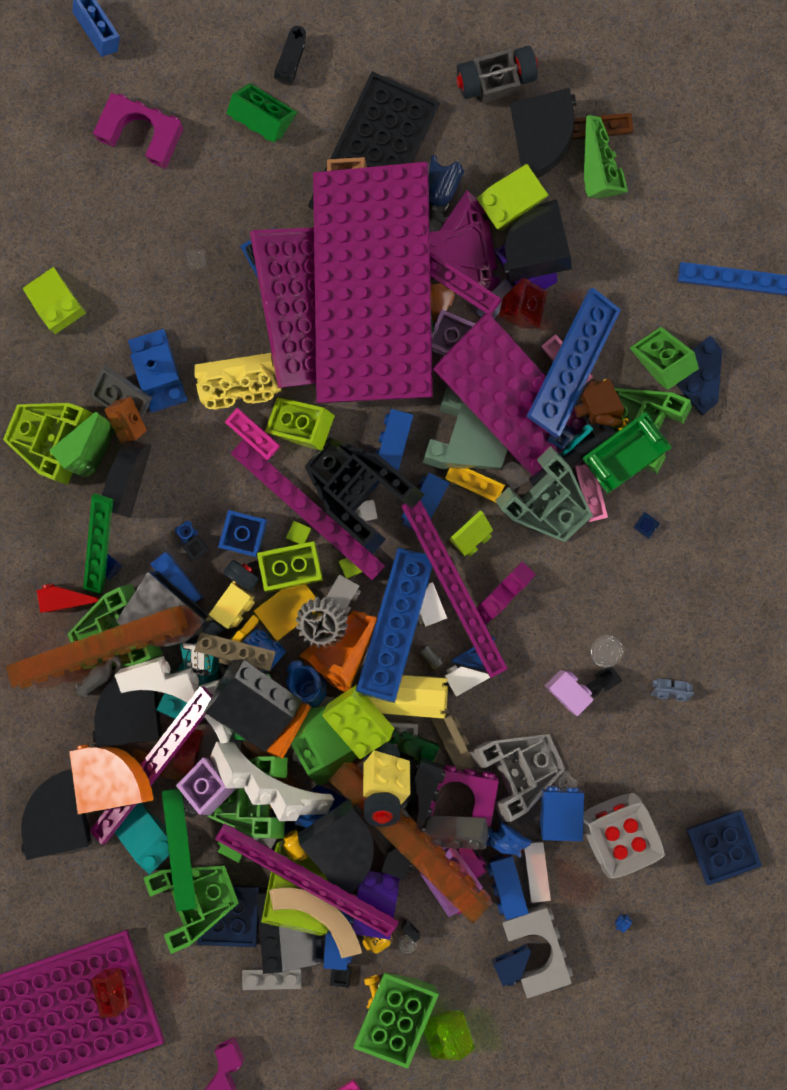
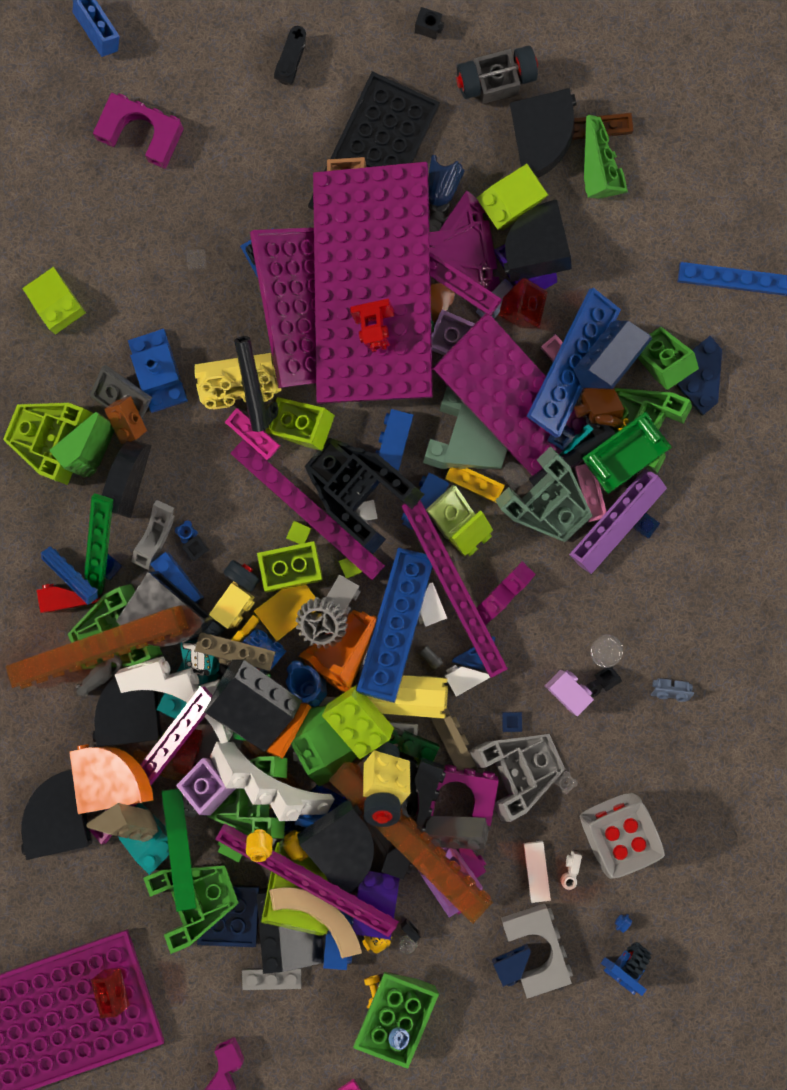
(69, 575): none -> blue piece
(126, 822): none -> dark tan slope
(154, 536): none -> light grey arch
(243, 533): blue brick -> none
(259, 413): none -> black axle
(259, 845): none -> yellow head
(260, 112): green slope -> none
(340, 978): black tile -> none
(375, 335): none -> red tile
(399, 1038): none -> medium blue tile
(426, 15): none -> black brick
(449, 1036): clear neon green slope -> none
(450, 512): none -> yellowish green tile
(507, 840): blue piece -> none
(507, 886): blue brick -> none
(511, 721): none -> dark blue tile
(562, 814): blue slope -> none
(573, 863): none -> white plate
(611, 355): none -> dark blue slope
(618, 521): none -> medium lavender brick
(629, 967): none -> plate
(723, 847): dark blue plate -> none

